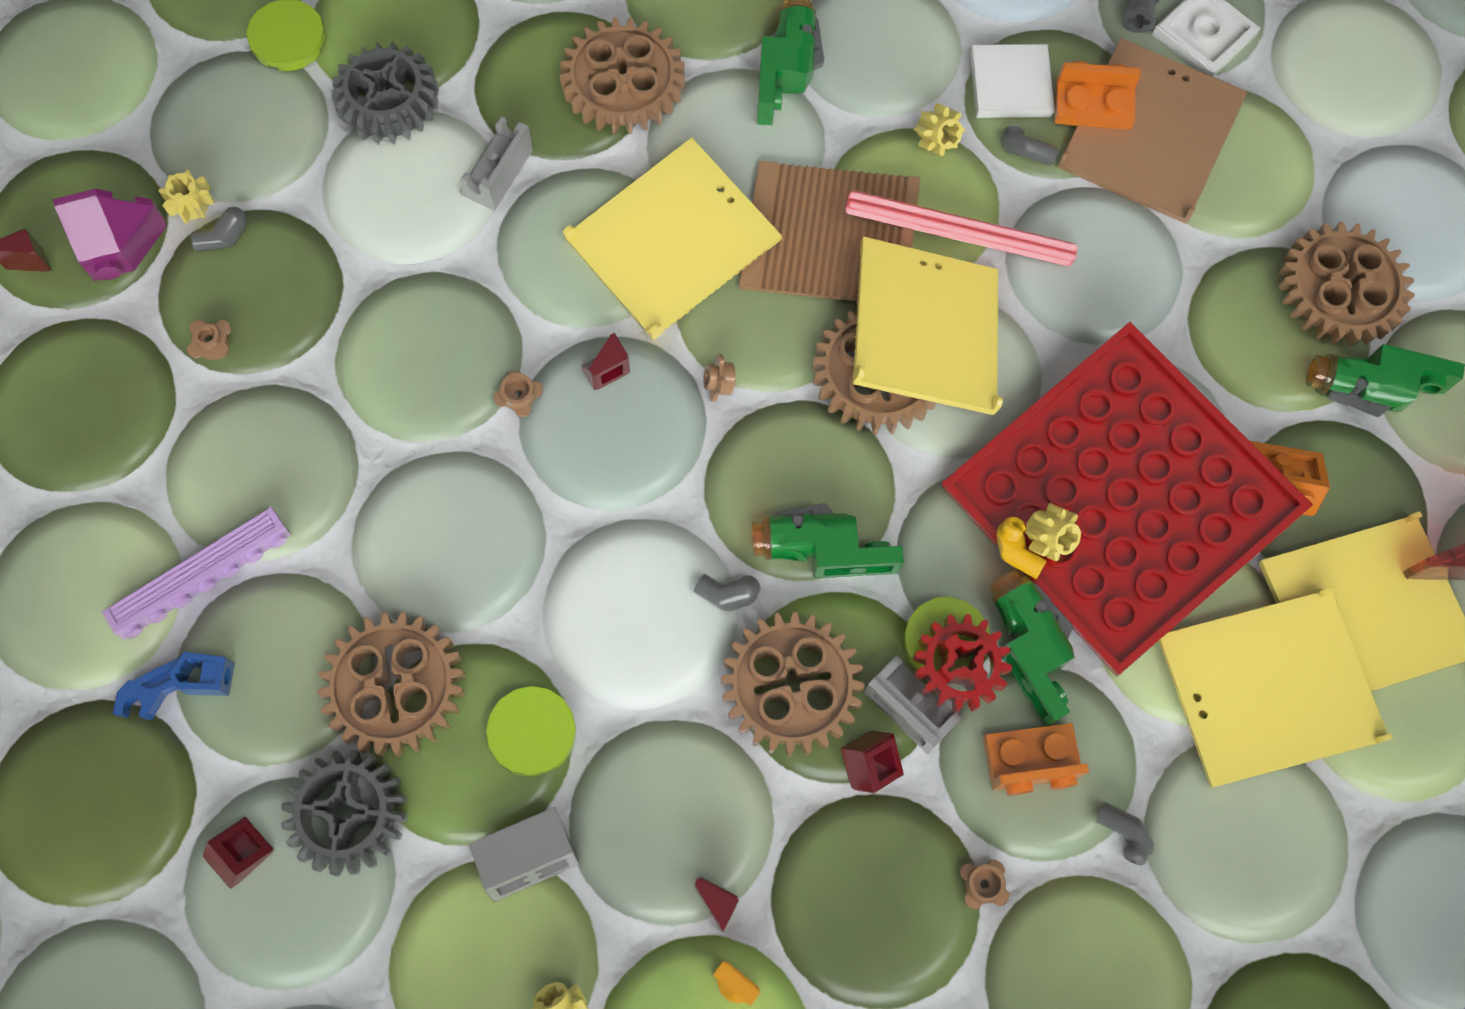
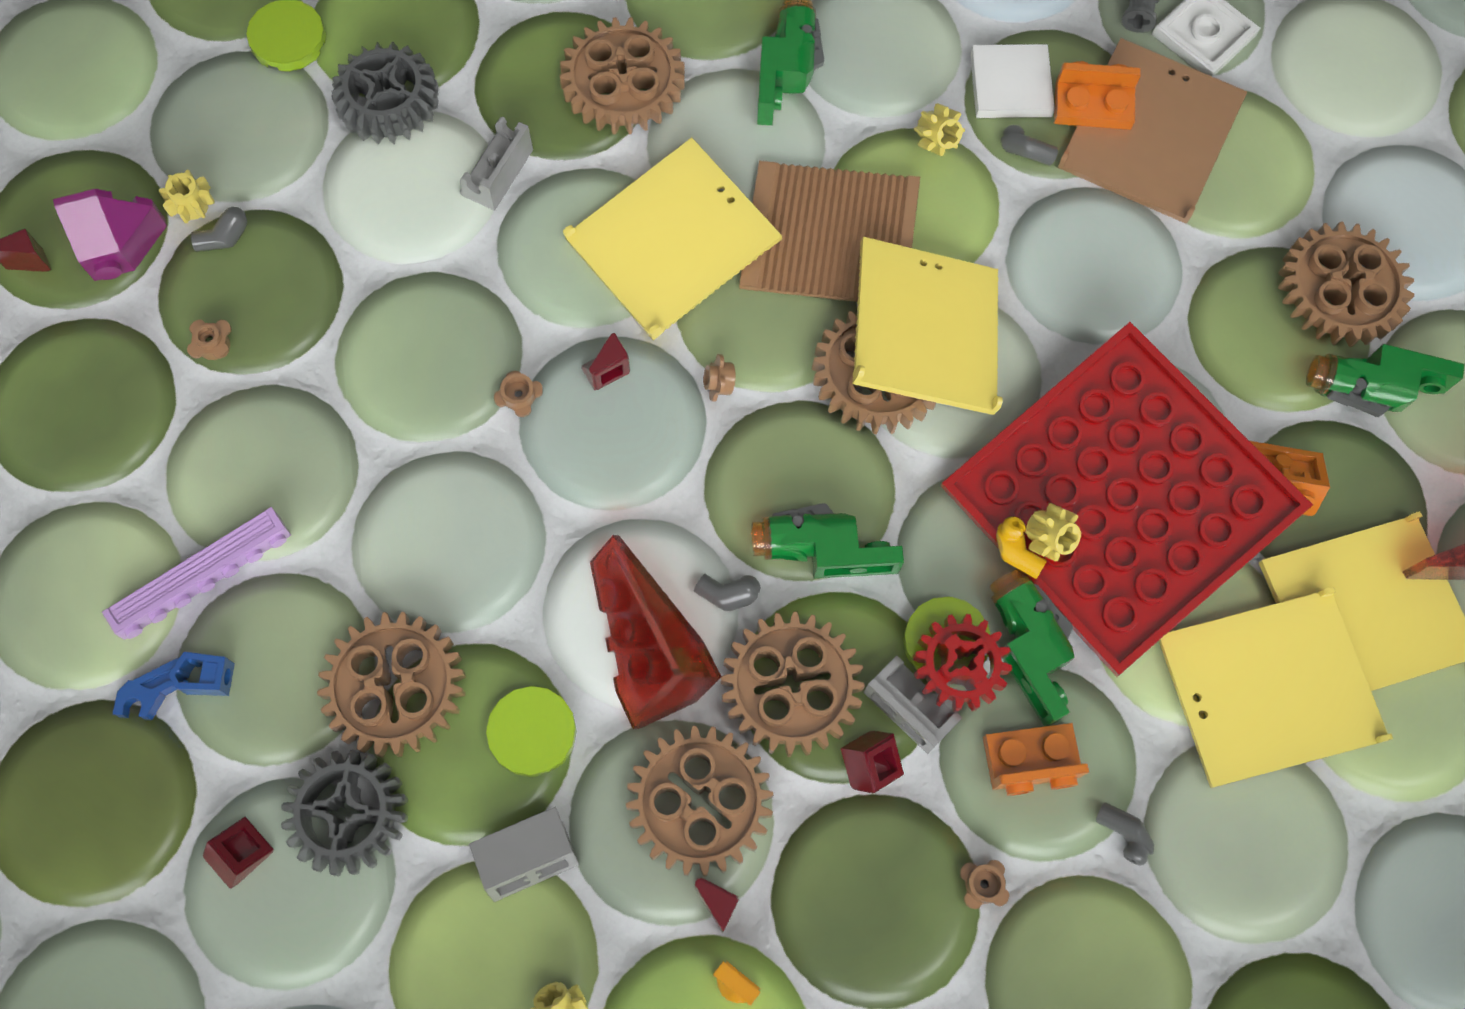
(654, 646): none -> clear red wedge
(727, 770): none -> medium nougat gear
(960, 228): axle -> none

